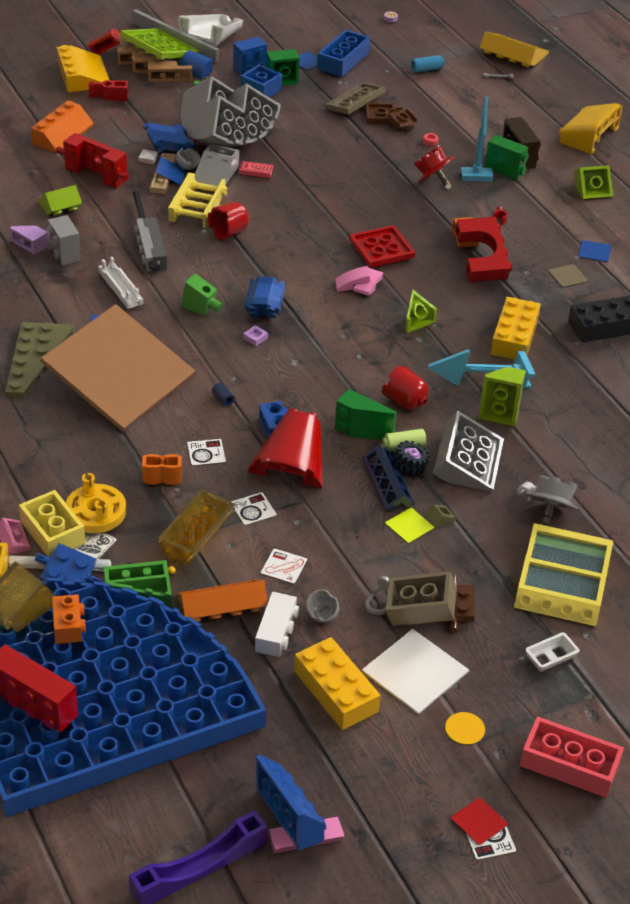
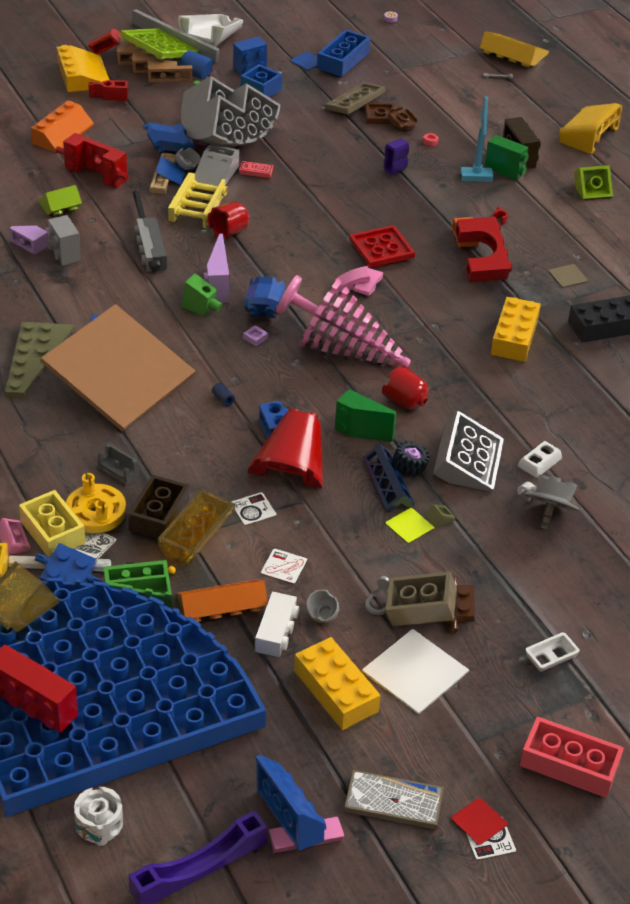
(67, 621): orange brick -> none
(98, 815): none -> white brick
(118, 464): none -> dark grey hinge
(120, 284): white piece -> none
(148, 157): white tile -> none
(157, 506): none -> dark brown brick
(162, 469): orange brick -> none
(206, 452): white sticker -> none
(218, 272): none -> lavender slope
(286, 63): green brick -> none
(329, 319): none -> bright pink plant
(393, 439): yellowish green brick -> none
(394, 799): none -> tile
(396, 156): none -> dark purple brick
(420, 313): lime slope -> none
(427, 64): dark azure brick -> none
(432, 164): red piece -> none
(455, 365): medium azure piece -> none
(465, 728): yellow sticker -> none
(502, 395): lime slope -> none
(547, 462): none -> white piece
(564, 574): window -> none
(595, 250): blue sticker -> none

